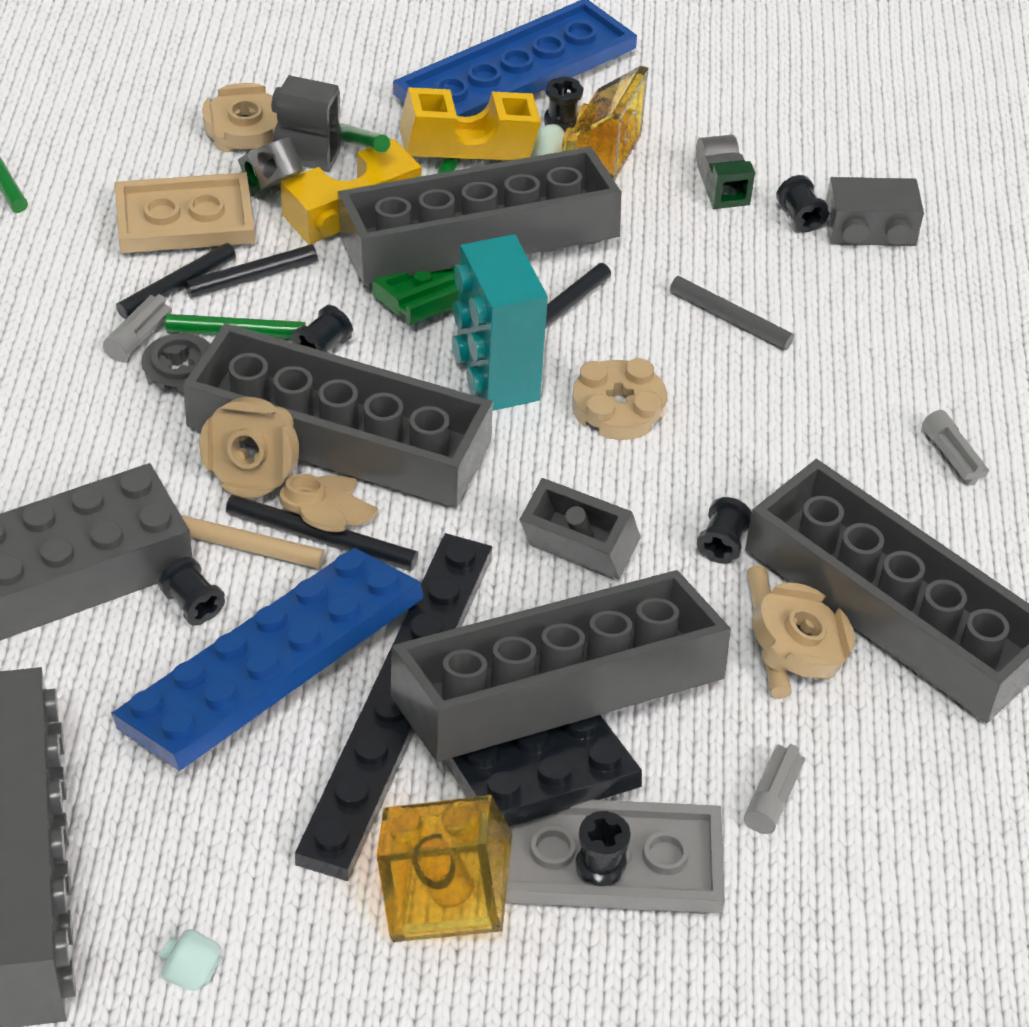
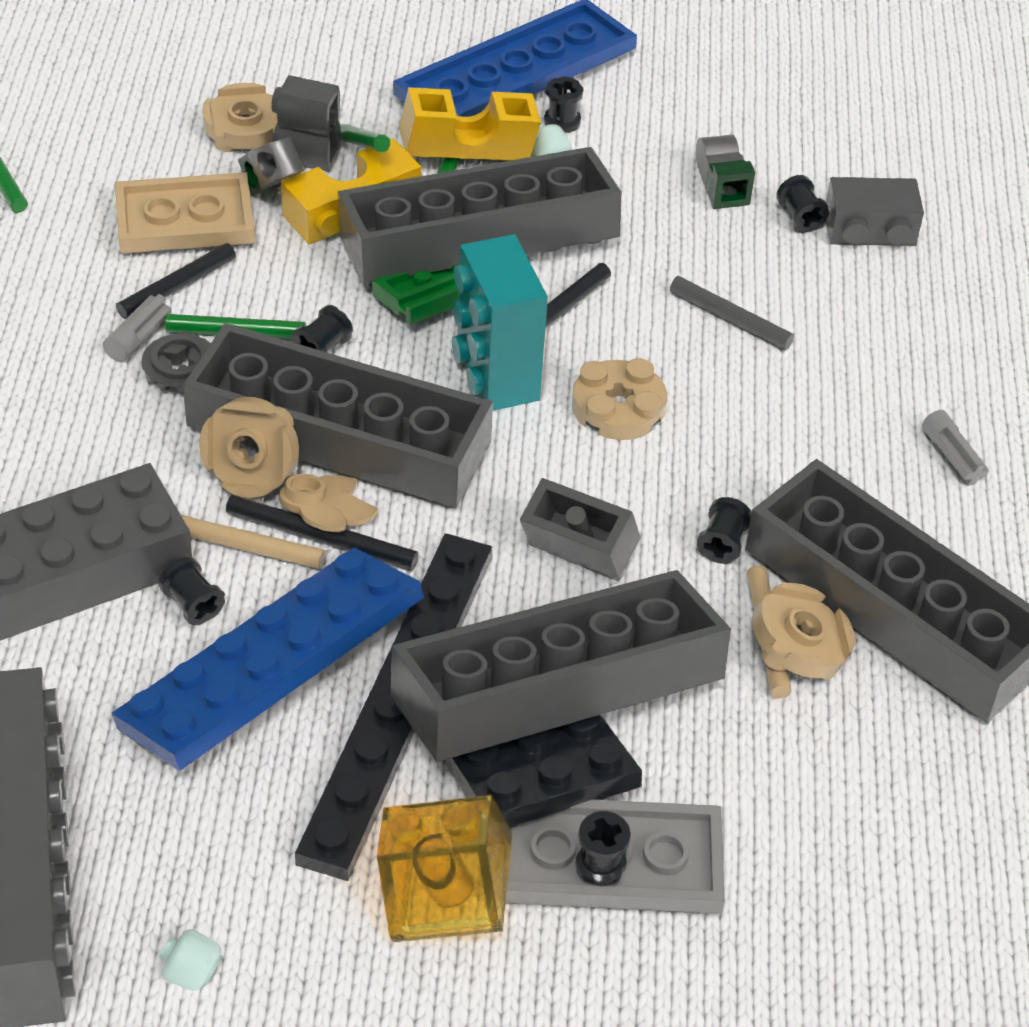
(251, 271): black bar -> none
(611, 120): clear yellow slope -> none
(774, 789): light grey piece -> none

